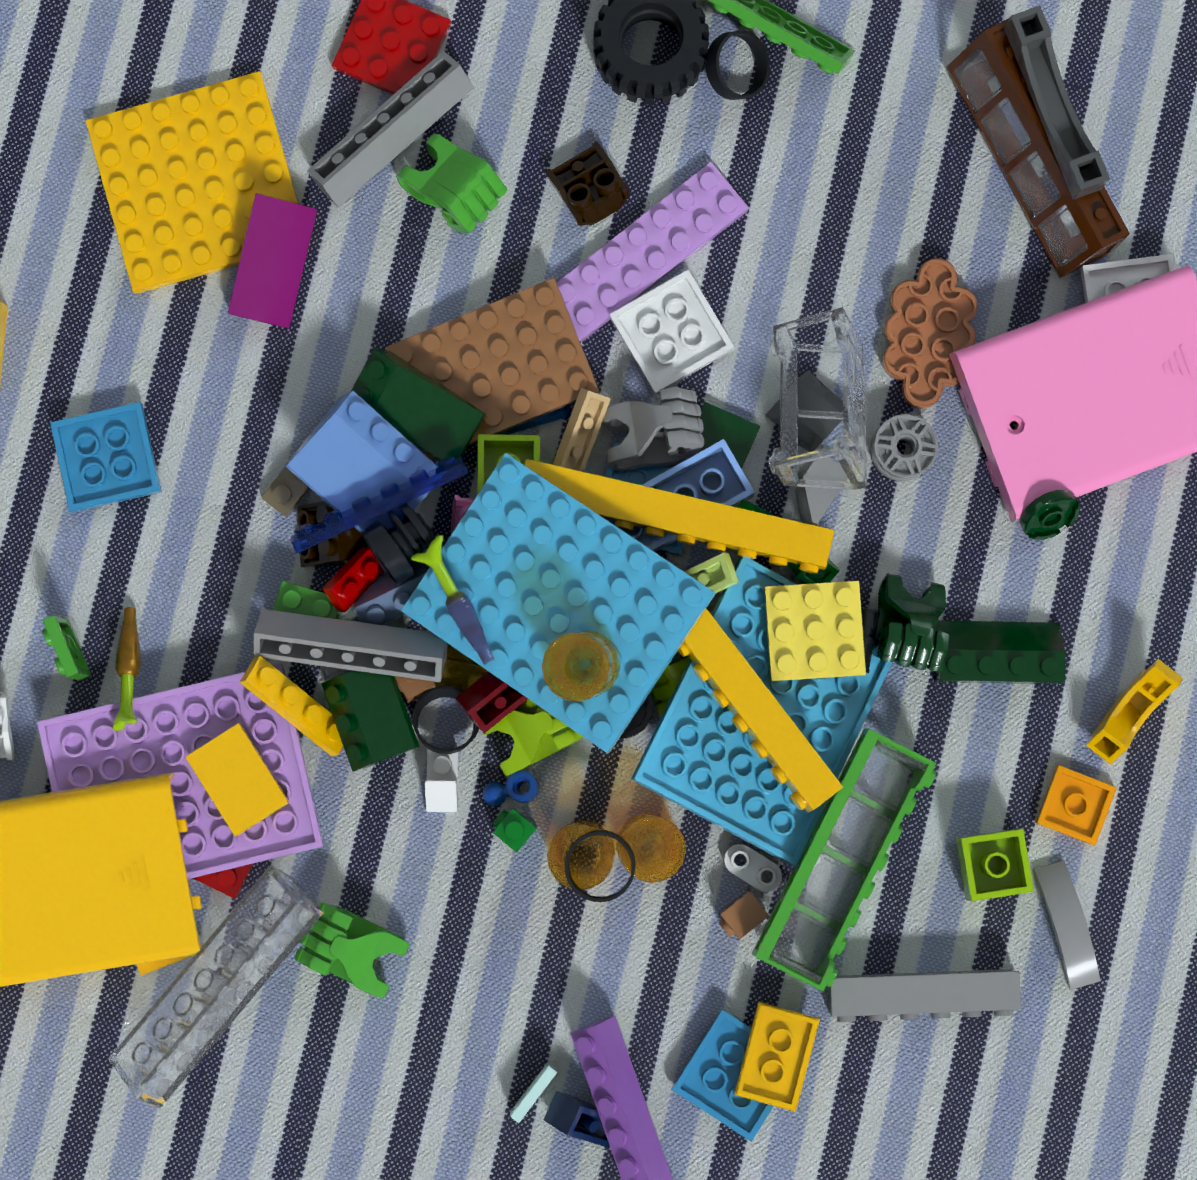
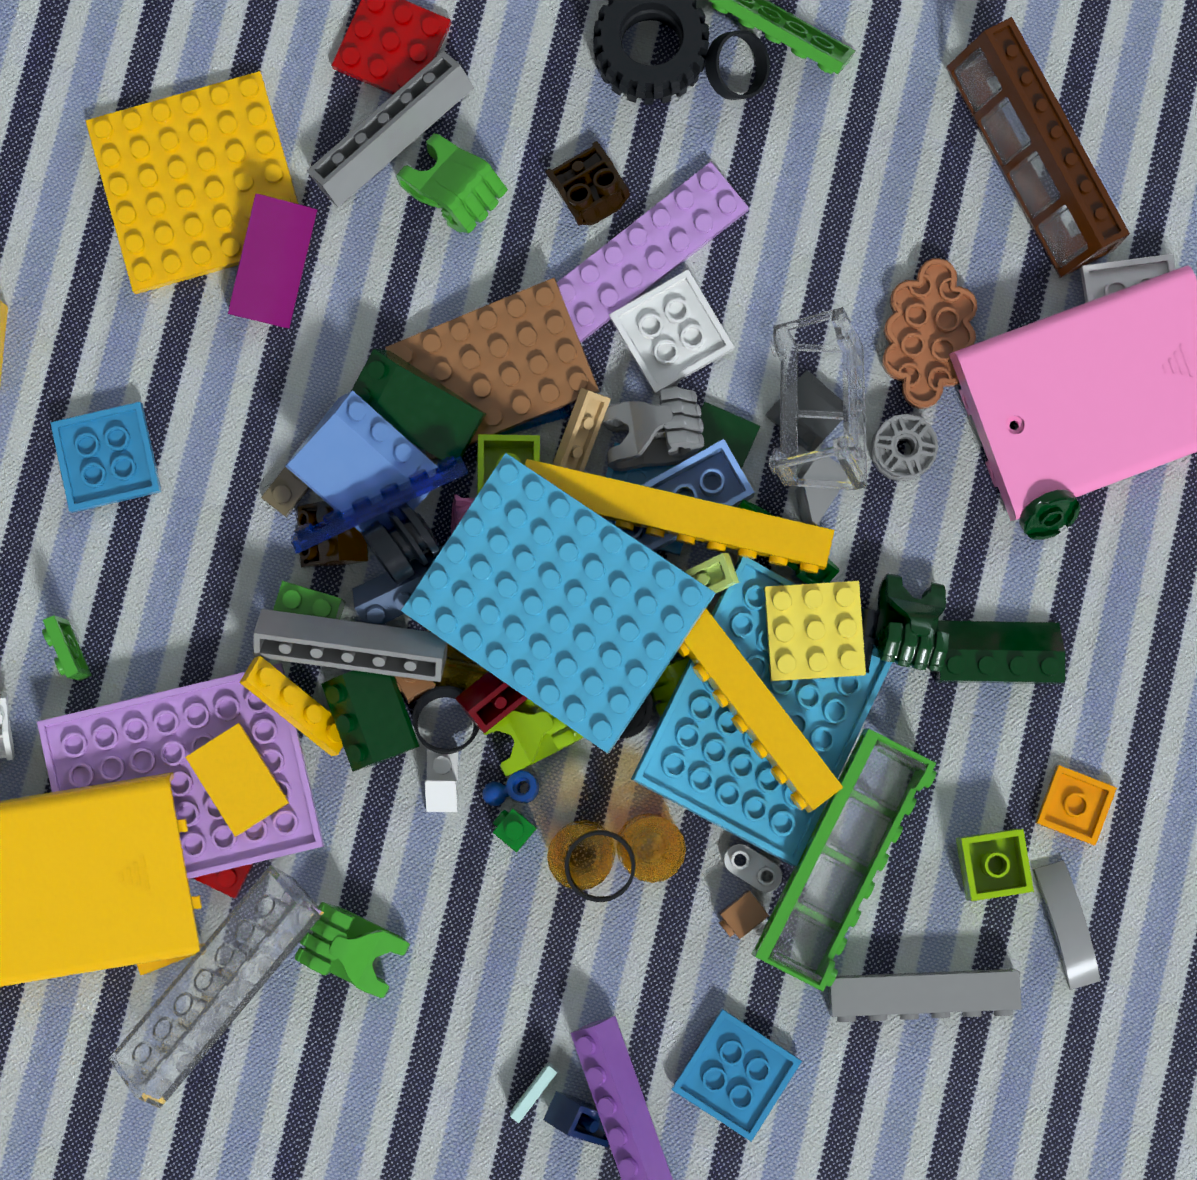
(127, 667): pearl gold piece -> none
(353, 579): red plate -> none
(457, 602): clear purple piece -> none
(563, 671): clear yellow wheel -> none
(776, 1056): yellow tile -> none
(1035, 55): dark grey arch -> none
(1131, 710): yellow arch -> none

